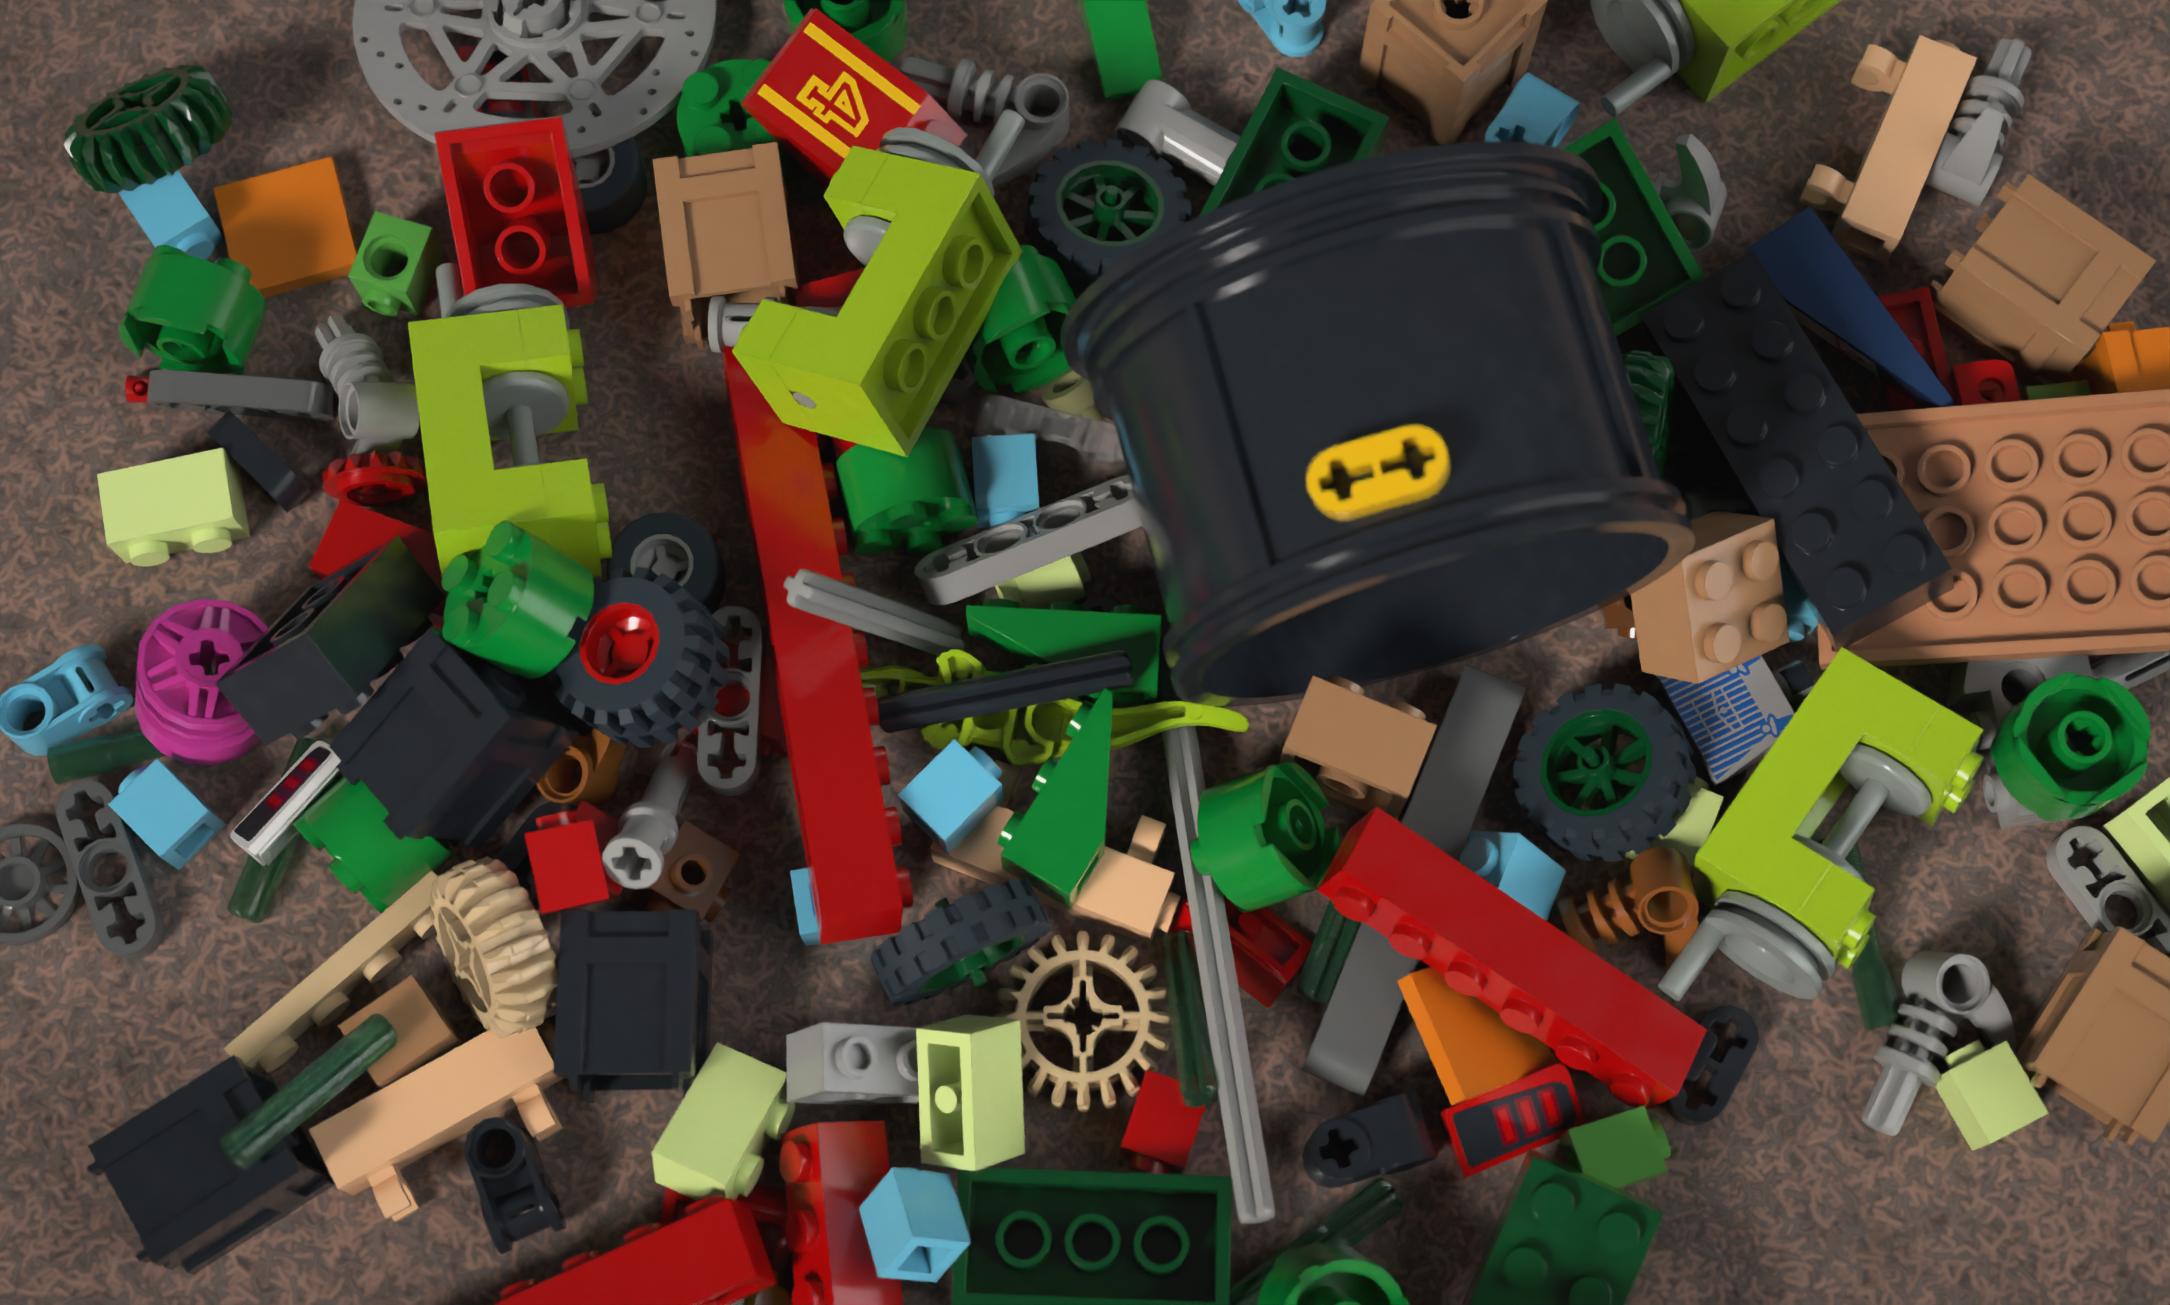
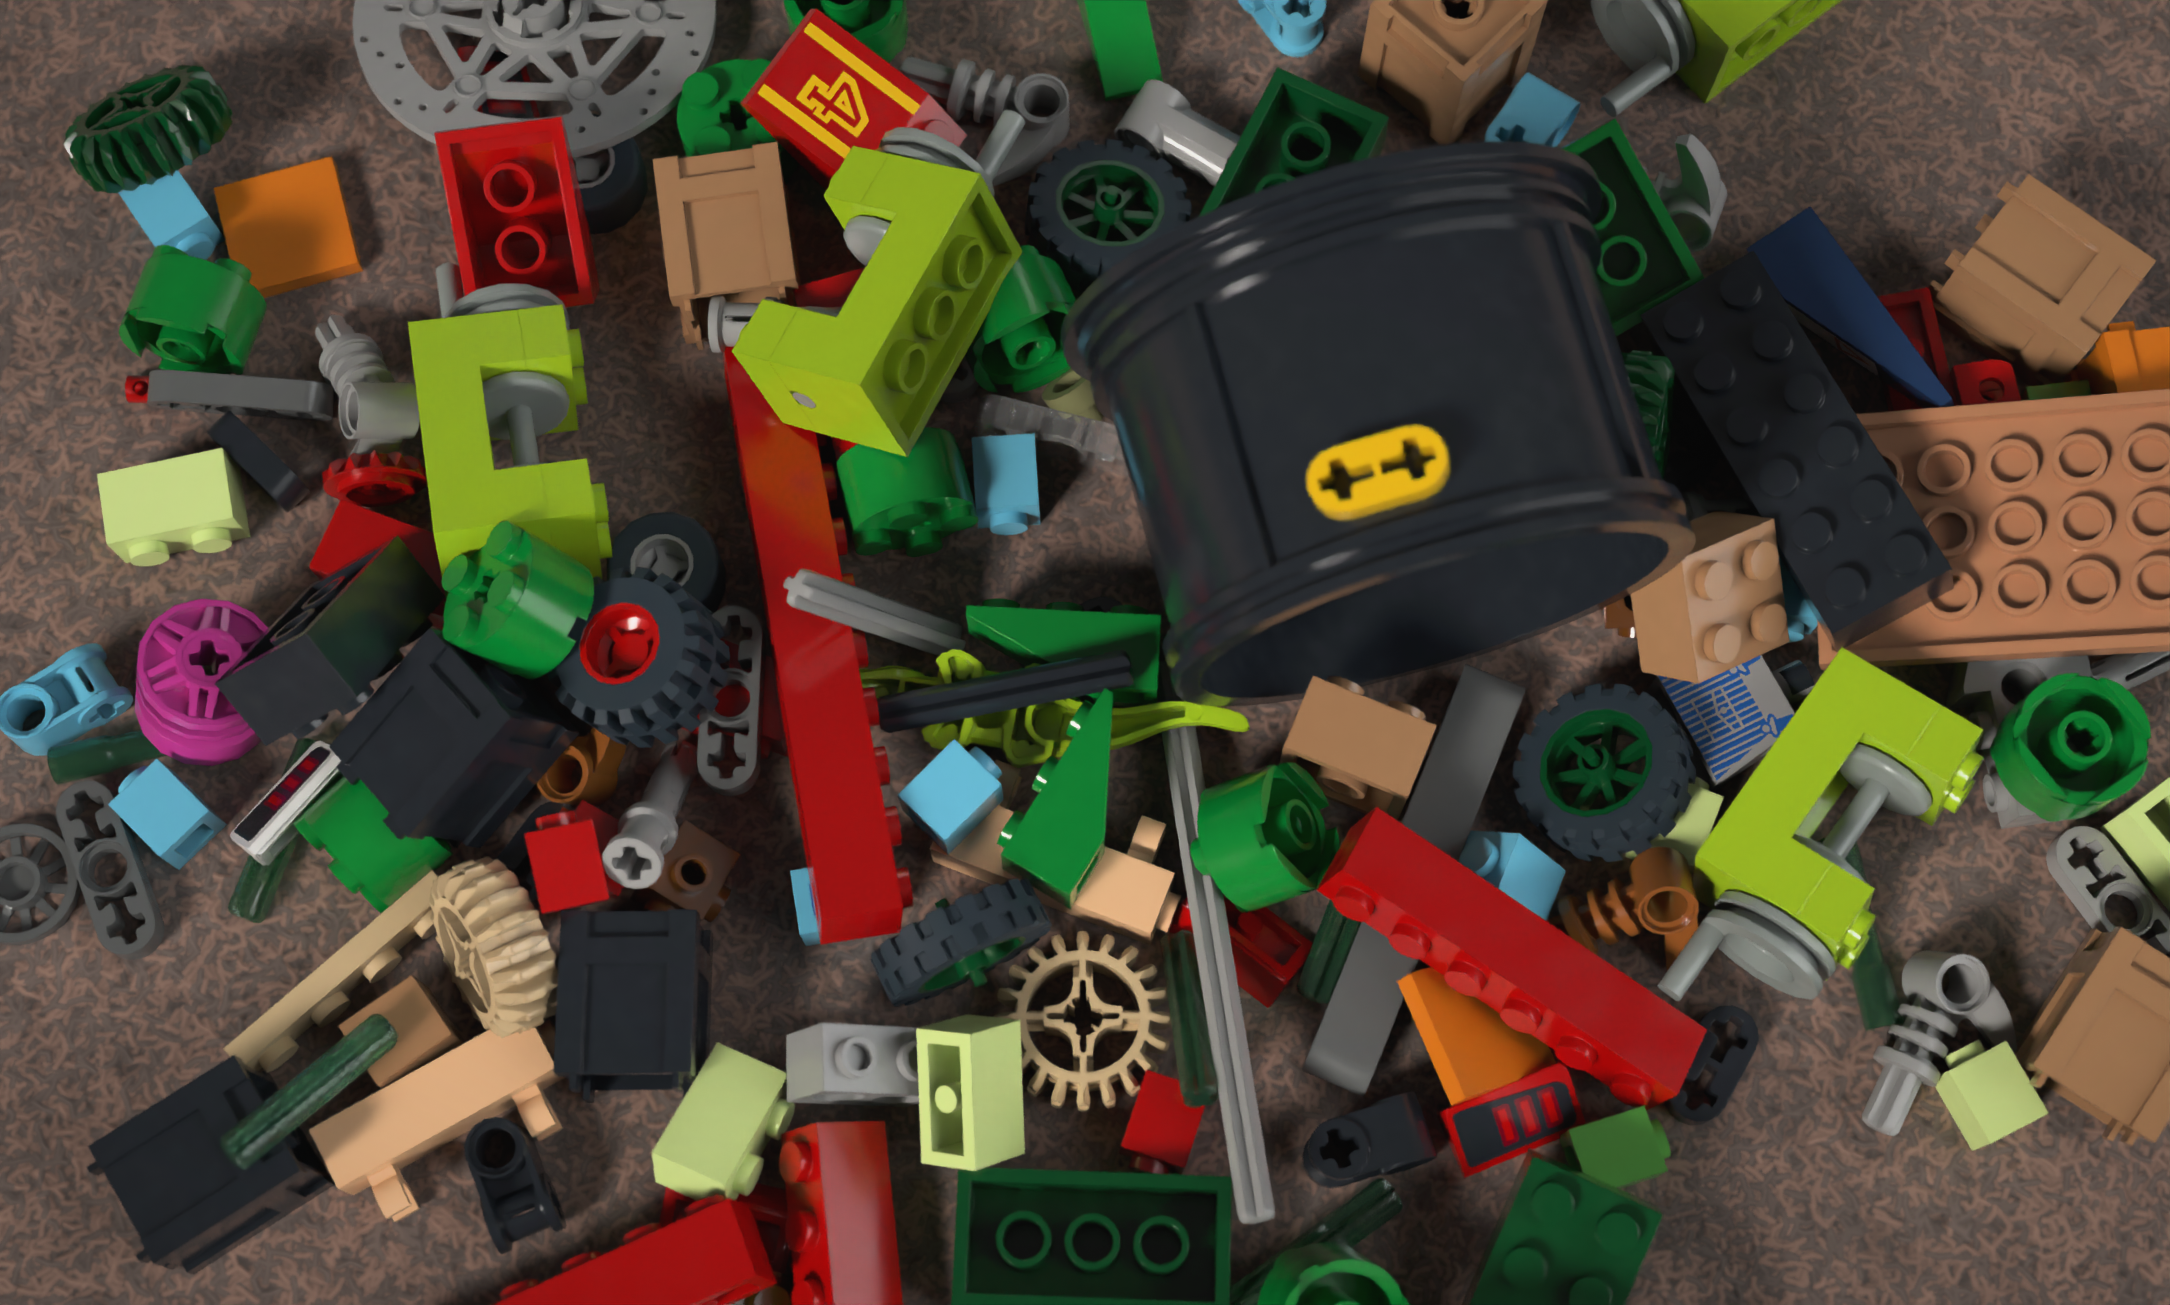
(391, 242): bright green brick -> none
(914, 1225): medium azure brick -> none
(1028, 542): light grey beam -> none
(1048, 584): yellowish green brick -> none
(1902, 149): light nougat brick -> none
(1970, 149): light grey piece -> none

